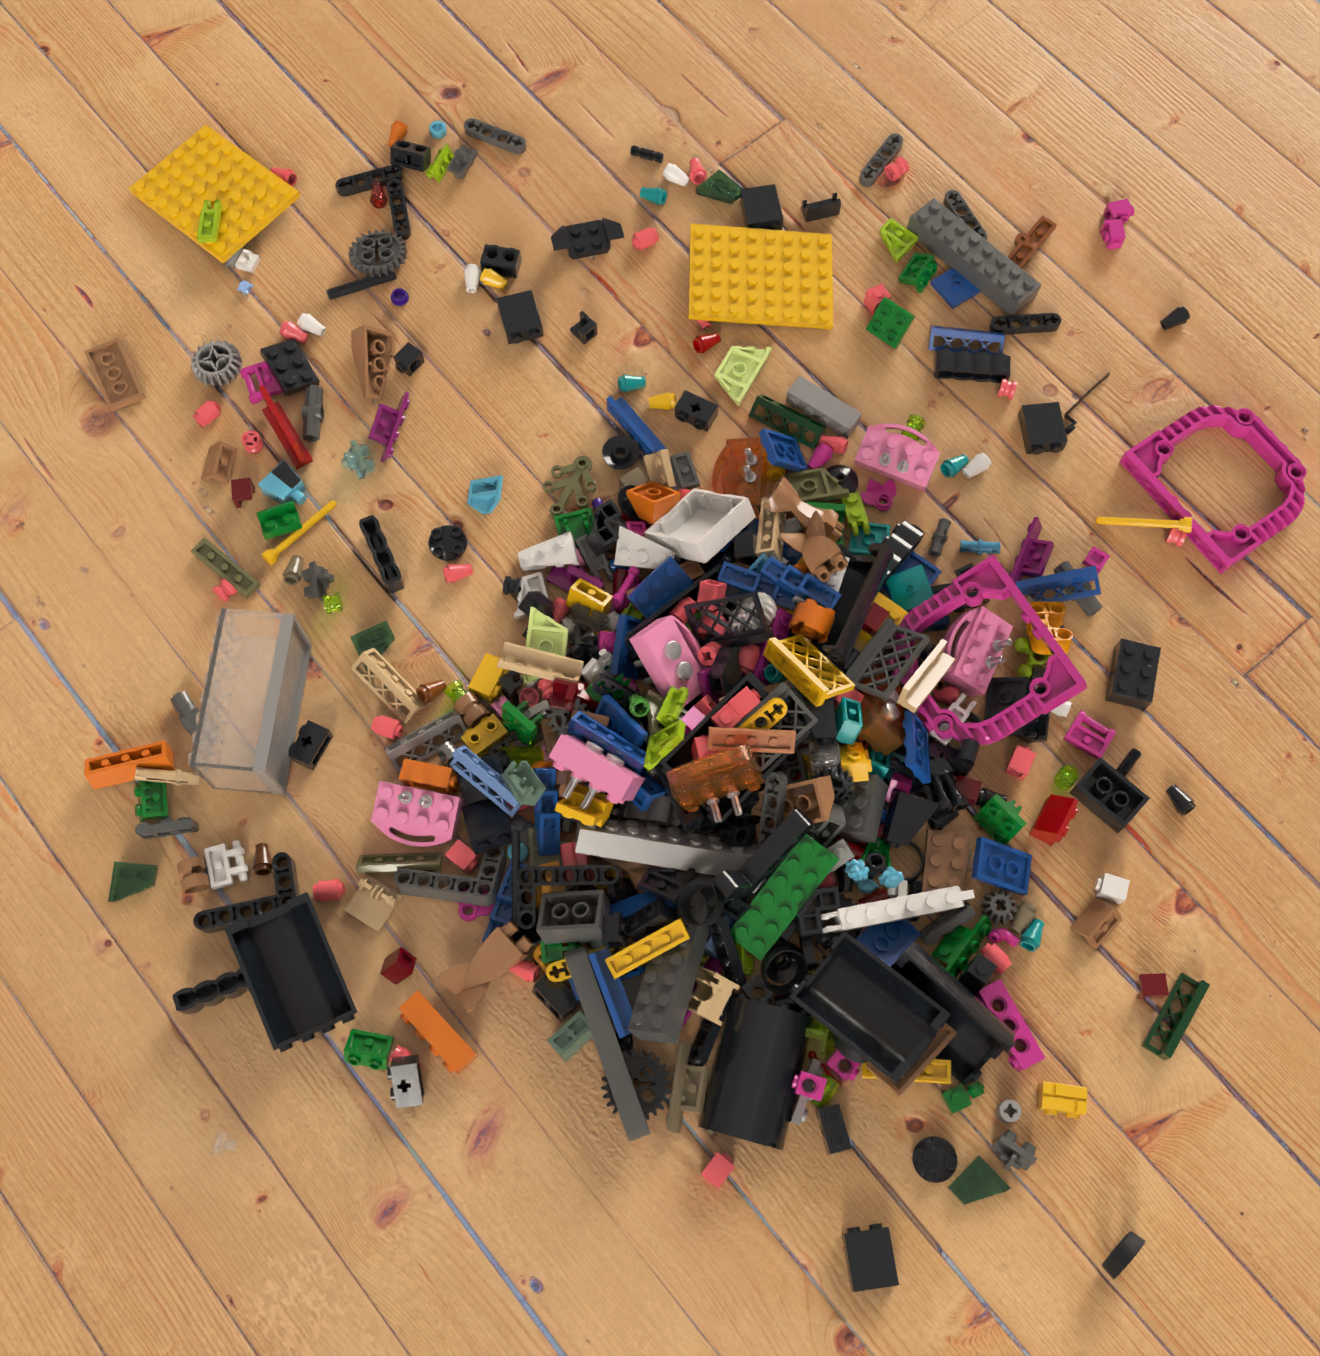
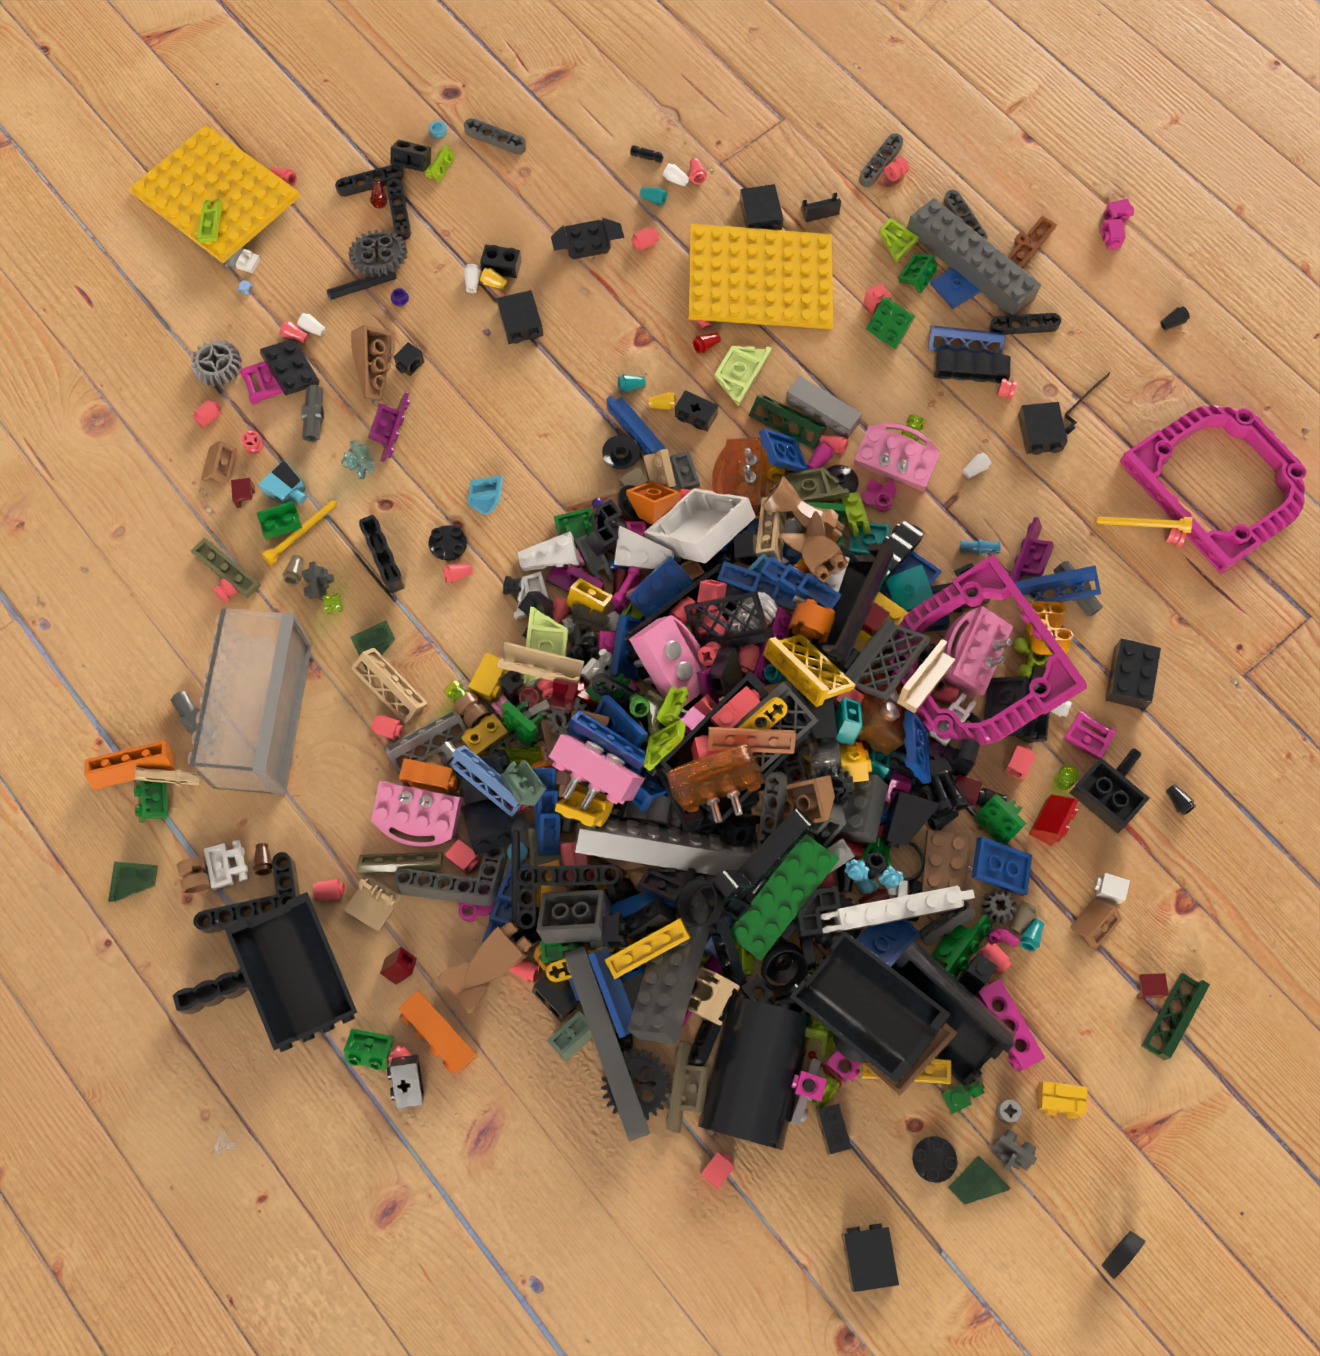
(114, 374): medium nougat plate -> none
(166, 828): dark grey hinge -> none
(285, 431): red fence -> none
(311, 754): black brick -> none
(398, 131): orange cone -> none
(429, 691): dark orange cone -> none
(462, 161): dark grey hips -> none
(571, 484): olive plant -> none
(584, 329): black panel -> none
(720, 188): clear green wing -> none
(939, 537): dark grey pin -> none
(953, 465): teal cone -> none
(1097, 558): dark pink plate -> none

